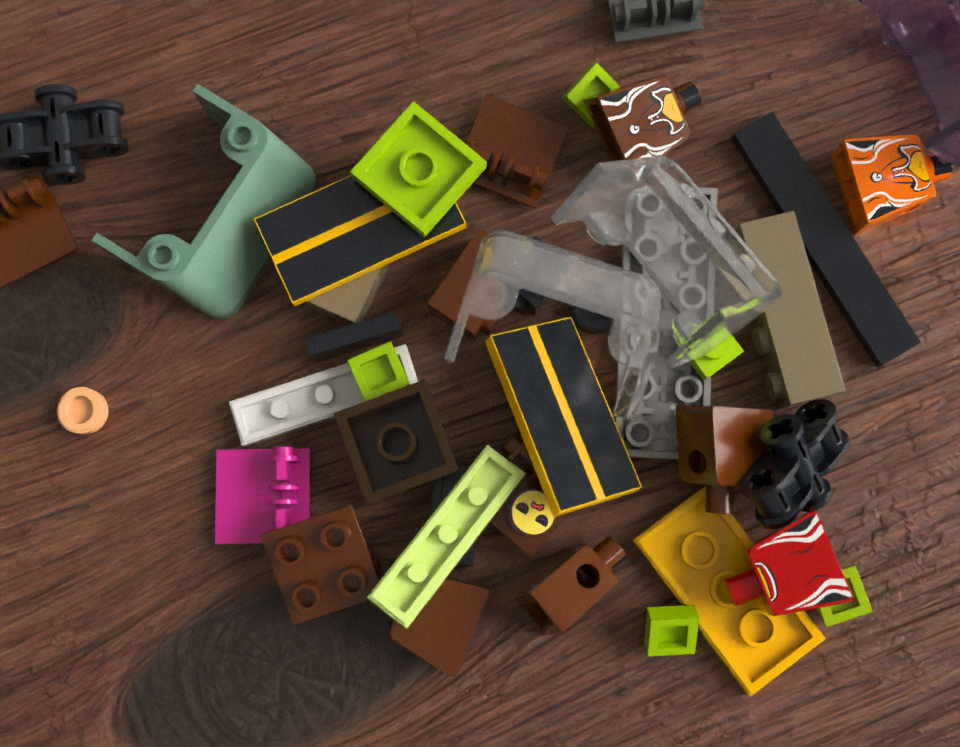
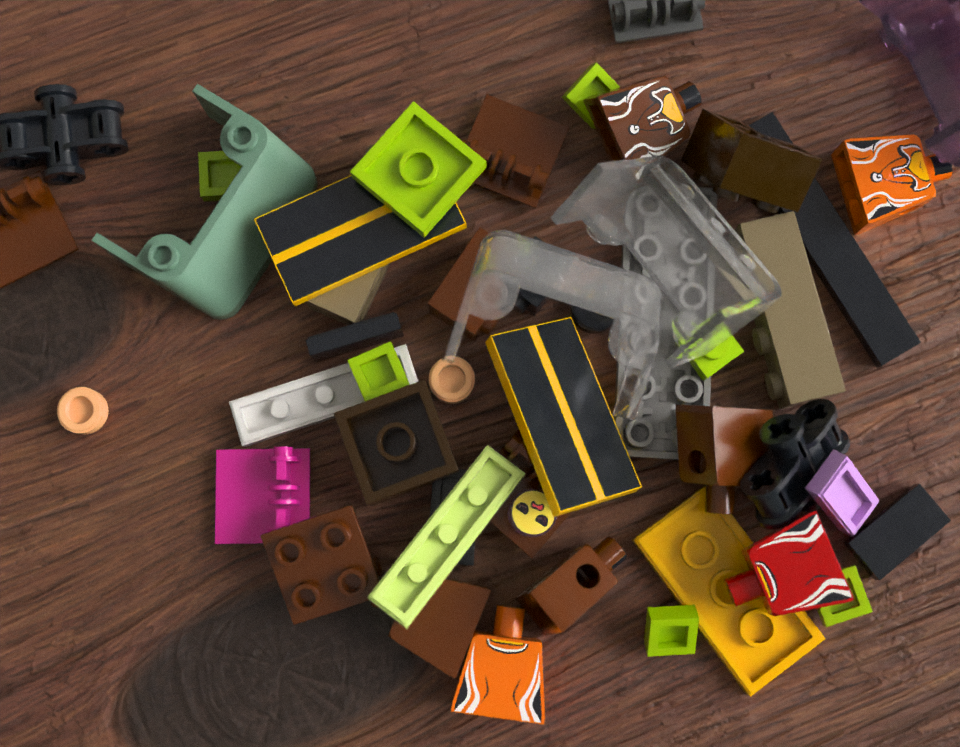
(215, 174): none -> lime plate
(452, 381): none -> light nougat tile
(502, 672): none -> orange torso
(749, 163): none -> dark brown brick
(842, 493): none -> lavender tile
(897, 532): none -> black tile

